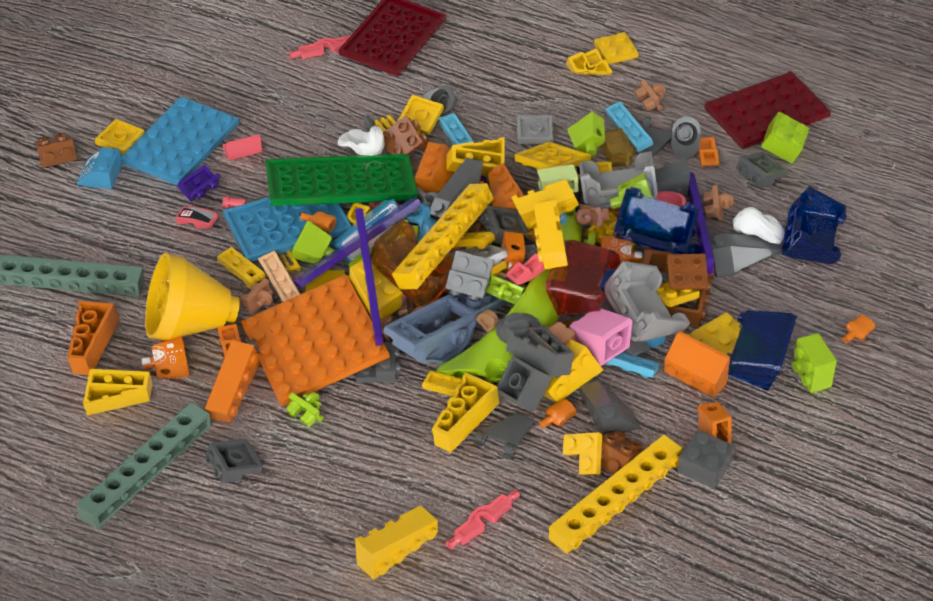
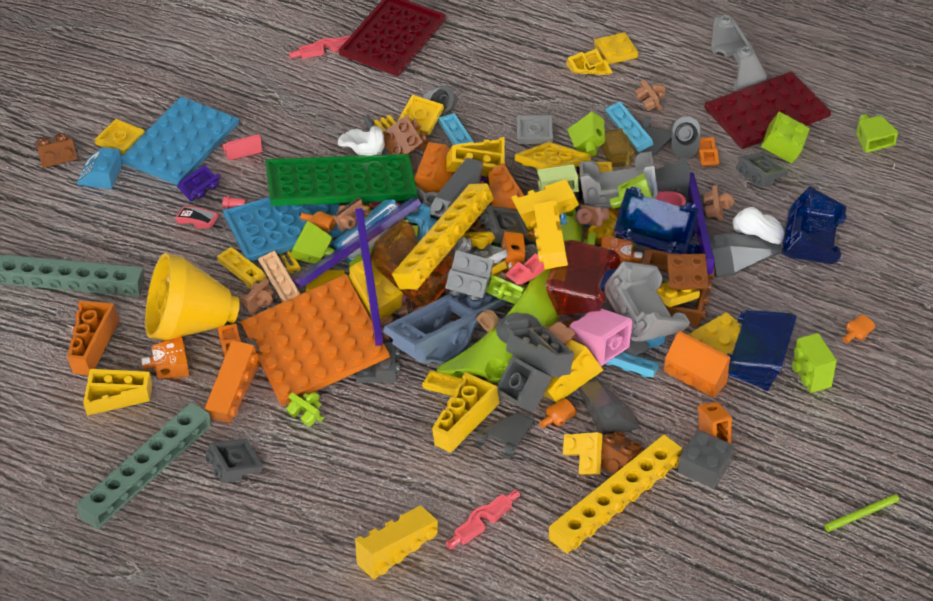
(346, 214): none -> nougat hips
(463, 245): none -> light grey plate
(732, 42): none -> light grey windscreen
(861, 512): none -> lime bar
(875, 133): none -> lime torso

